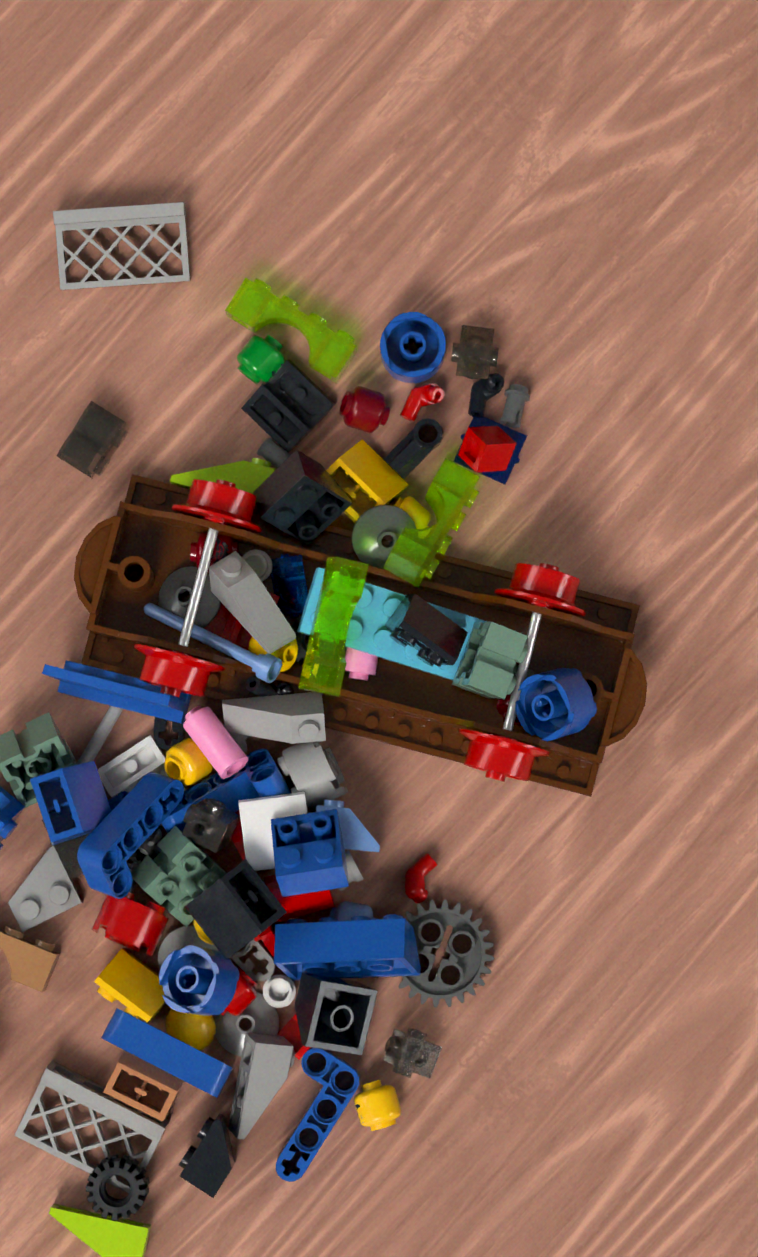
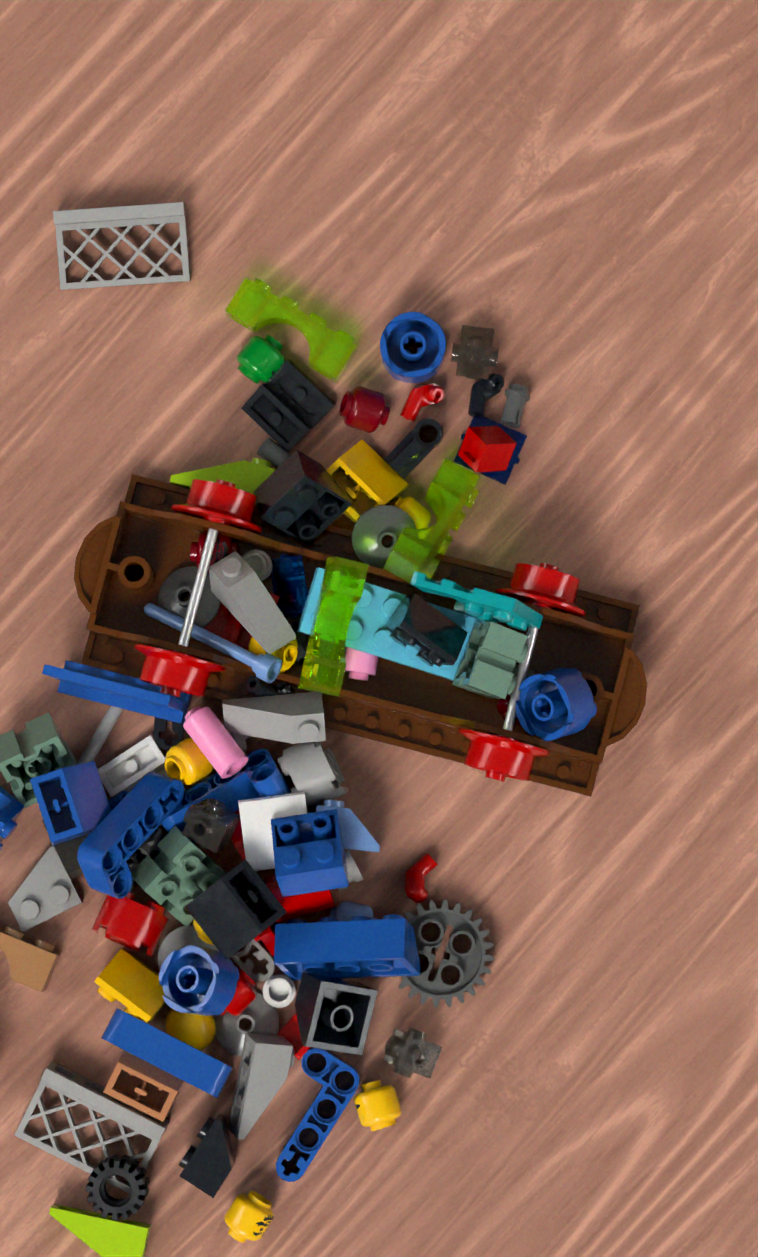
(92, 440): clear smoke brick -> none
(248, 1216): none -> yellow head
(481, 603): none -> teal wing

